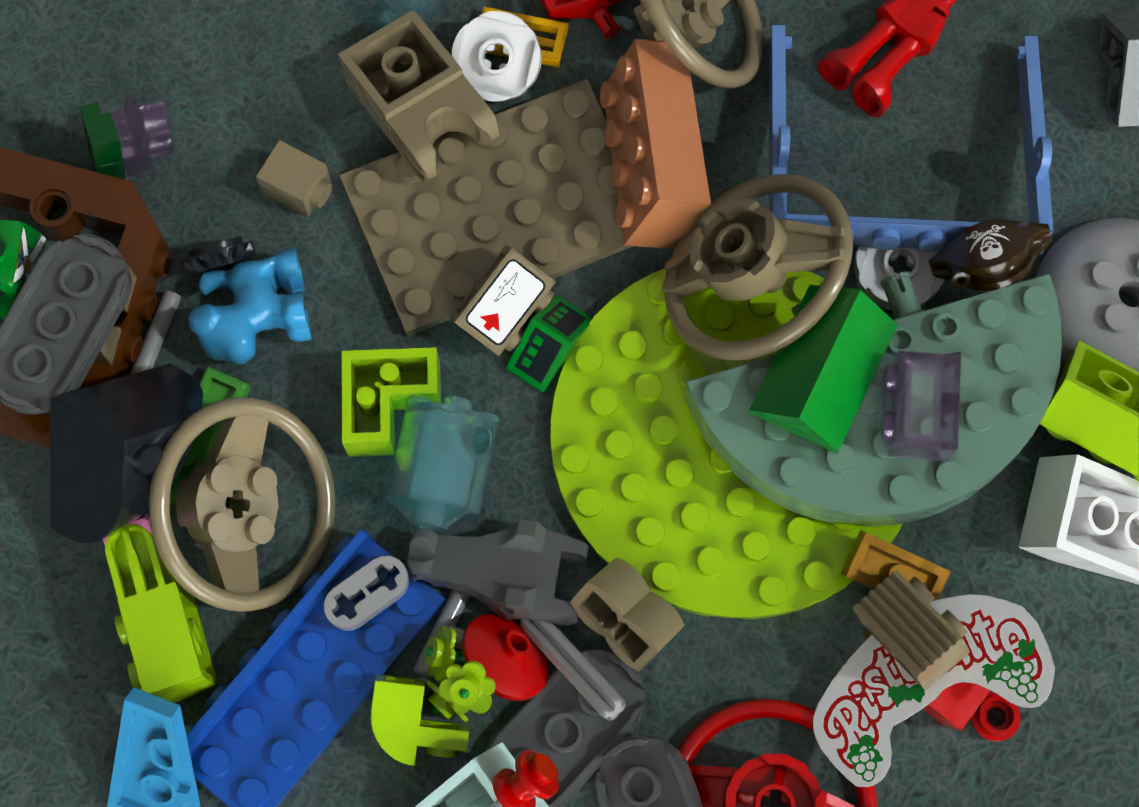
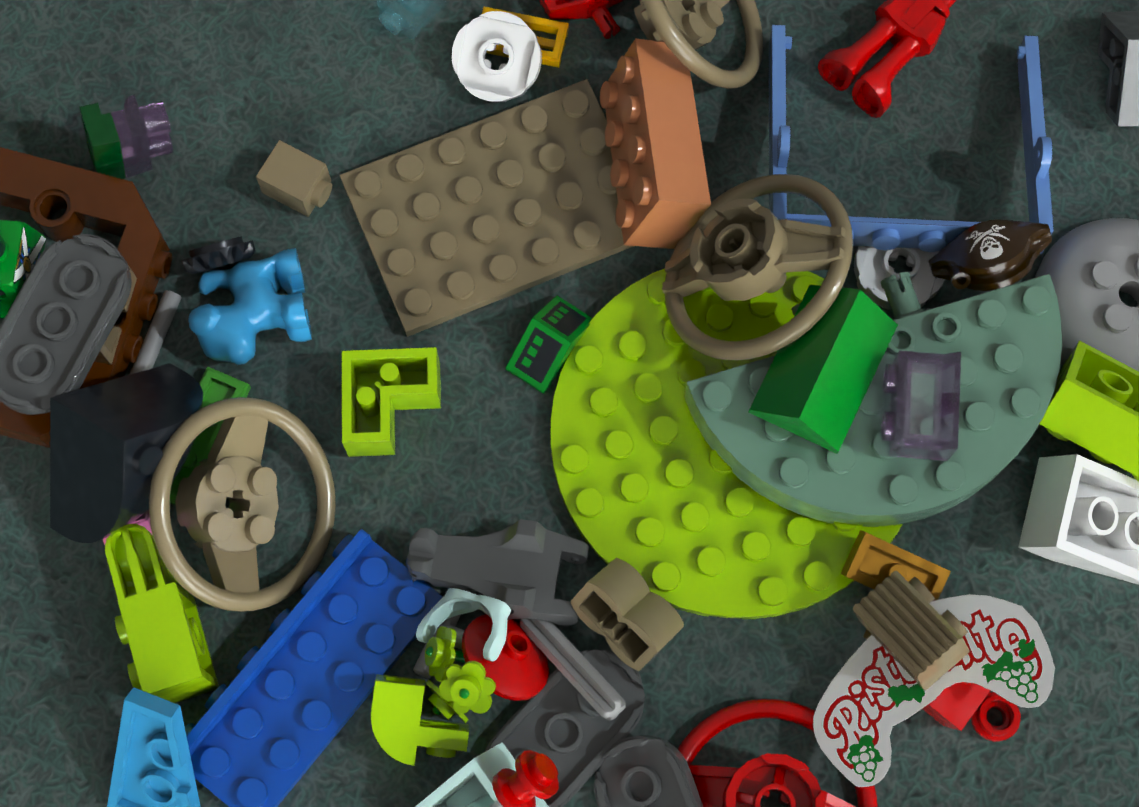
(360, 583): light grey beam -> none
(415, 91): dark tan brick -> none
(442, 462): clear light blue cylinder -> none
(461, 602): none -> light aqua cap
(504, 301): brick -> none

